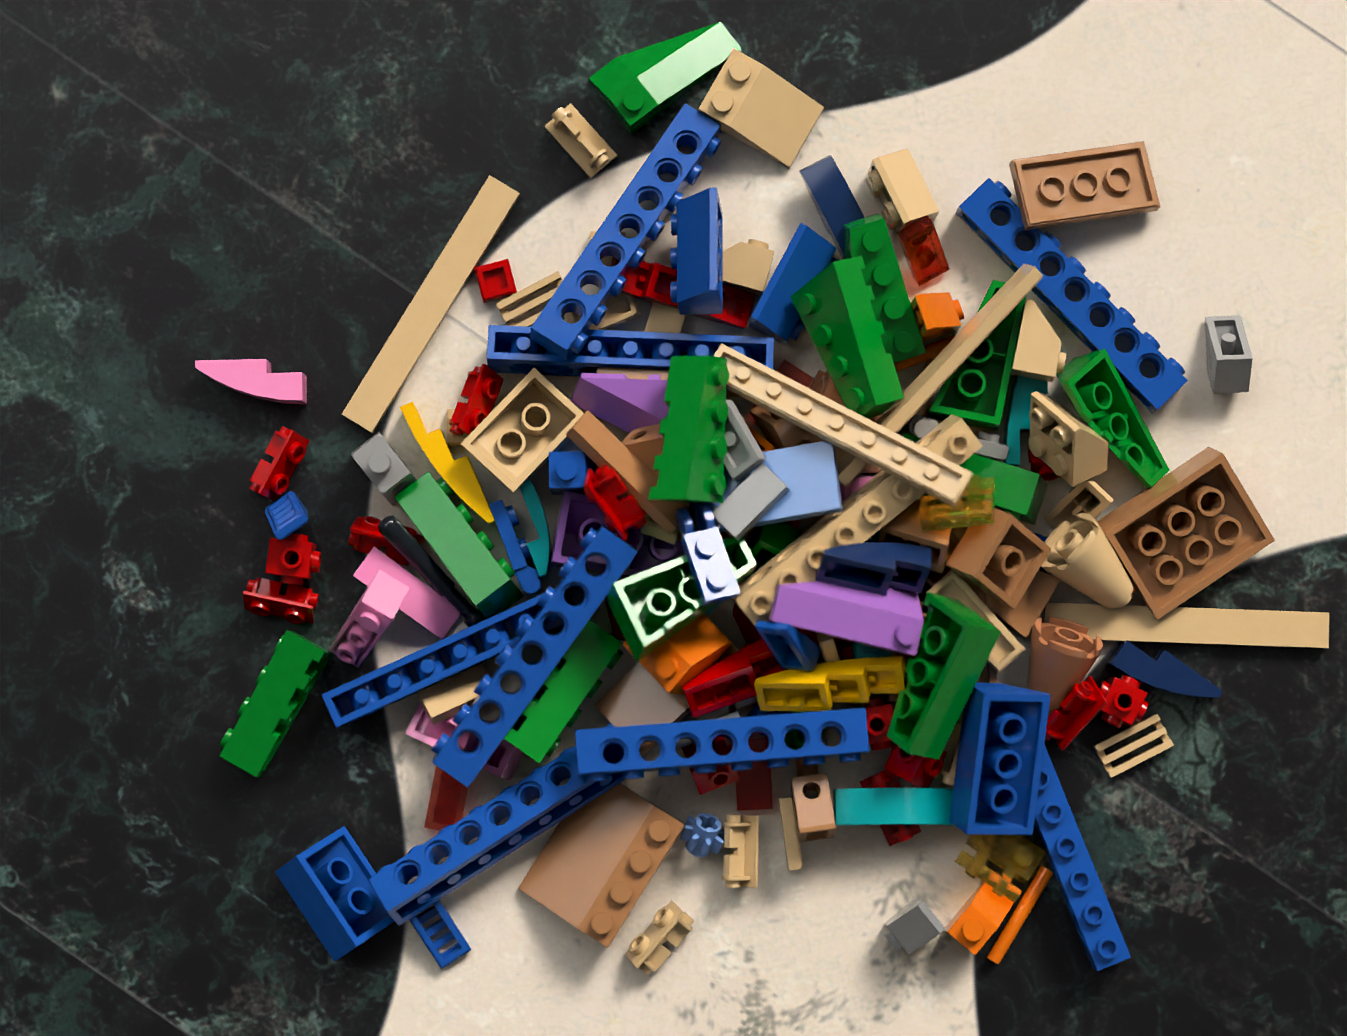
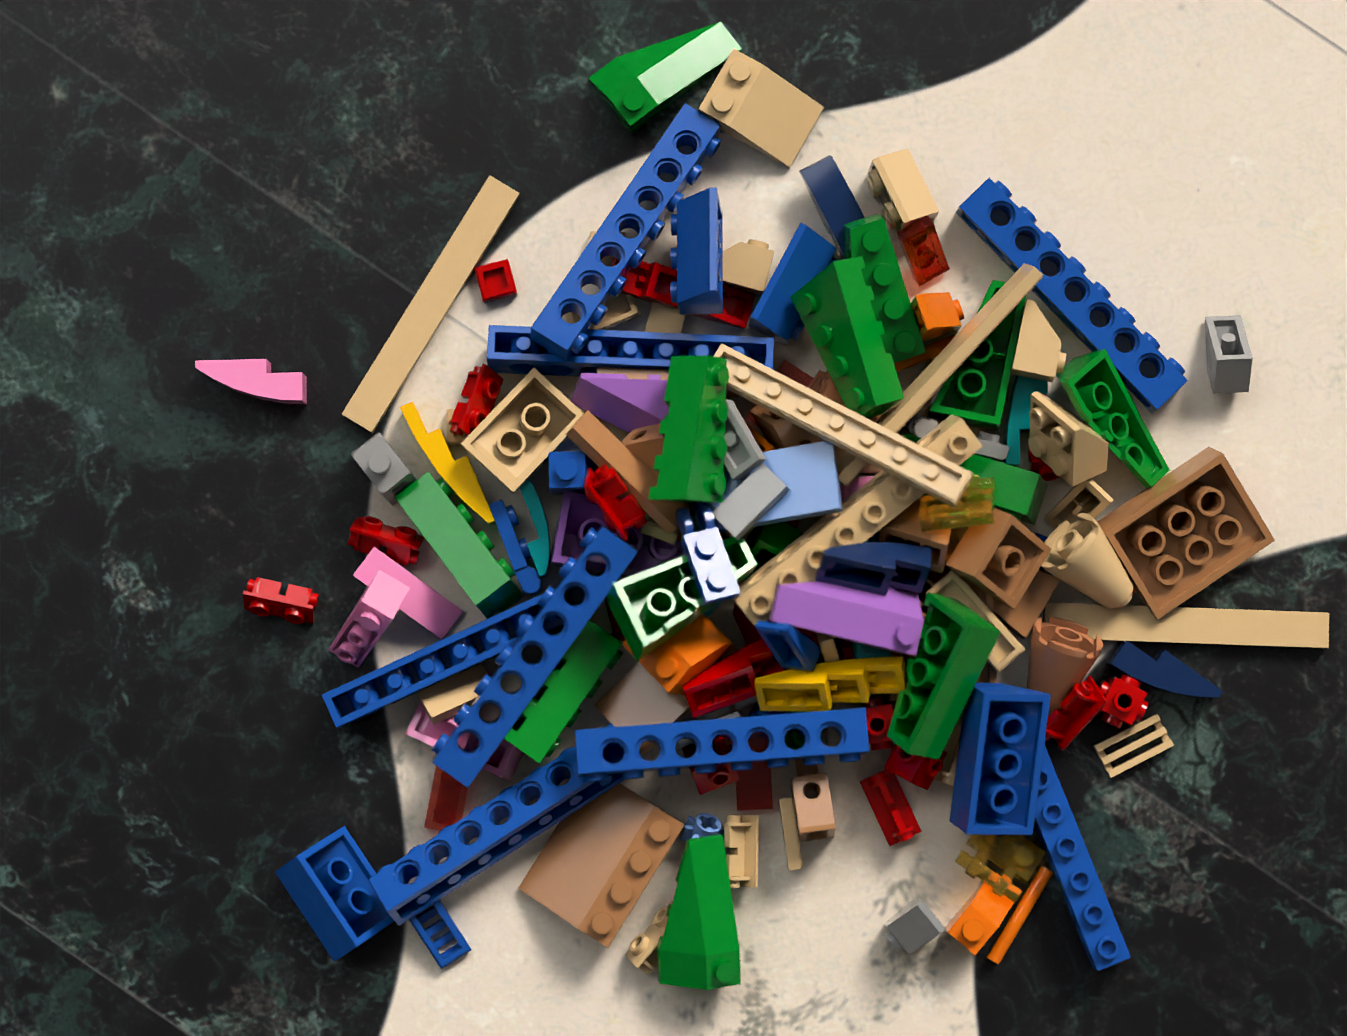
(273, 478): red hinge -> none
(274, 703): green wedge -> none
(280, 557): red brick -> none
(286, 515): blue slope -> none
(414, 553): black piece -> none
(524, 293): tan tile -> none
(580, 140): tan hinge -> none
(701, 930): none -> green wedge
(892, 806): teal slope -> none
(1084, 185): medium nougat tile -> none

